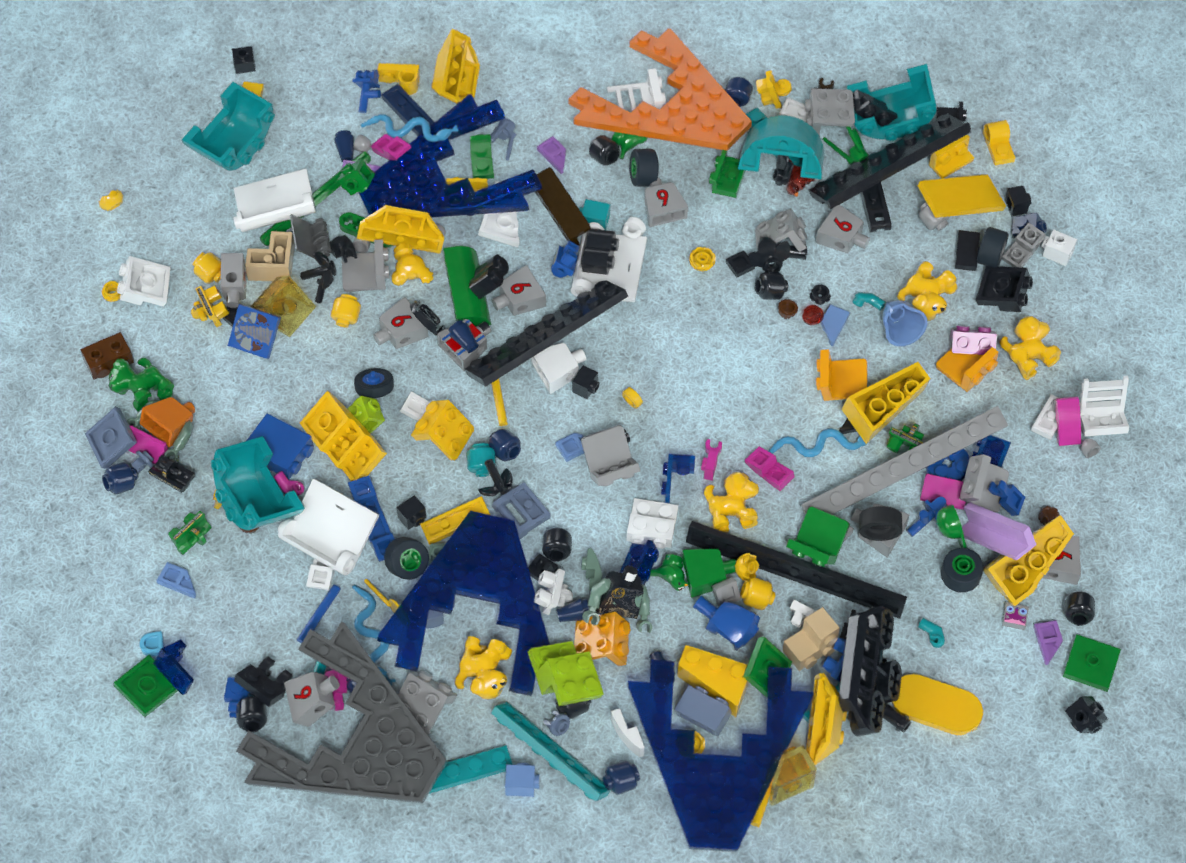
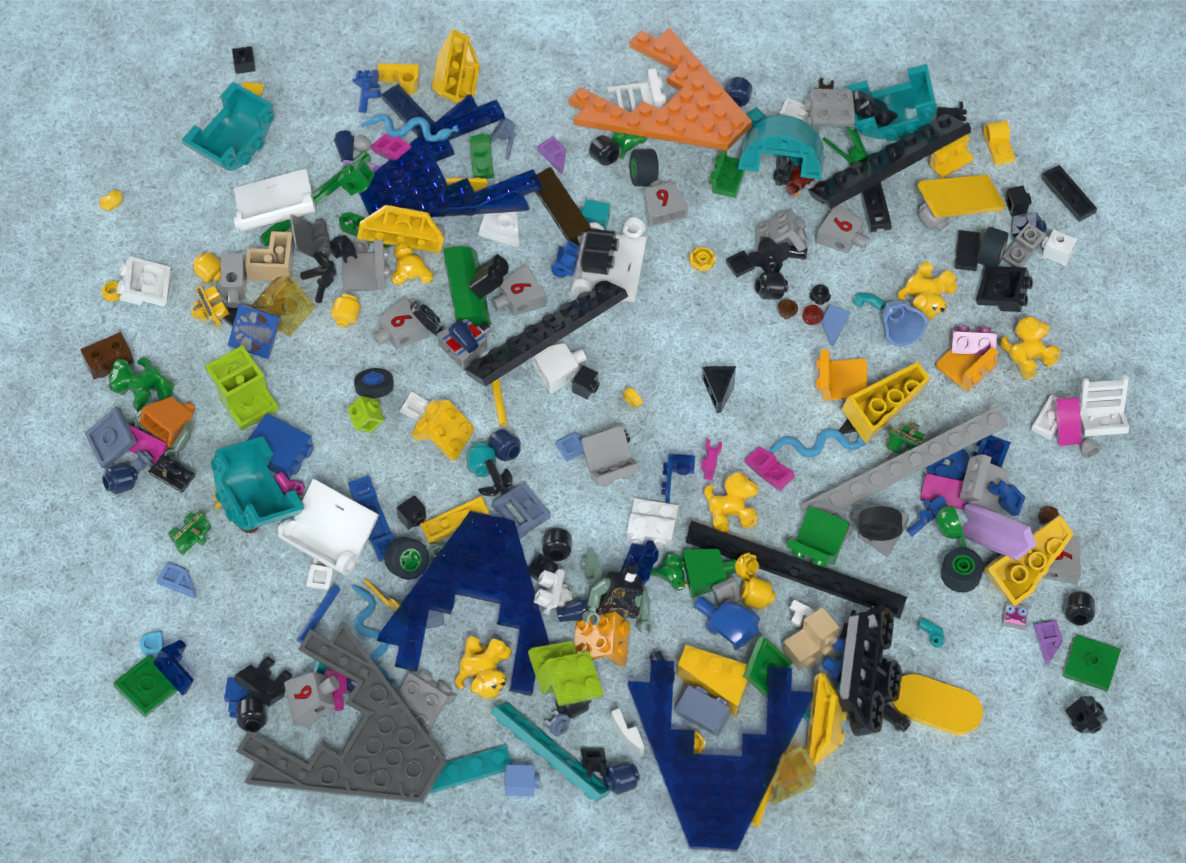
(241, 387): none -> lime bracket
(342, 437): yellow slope -> none
(593, 760): none -> black plate
(719, 384): none -> black slope
(771, 90): yellow hips -> none
(1069, 193): none -> black plate

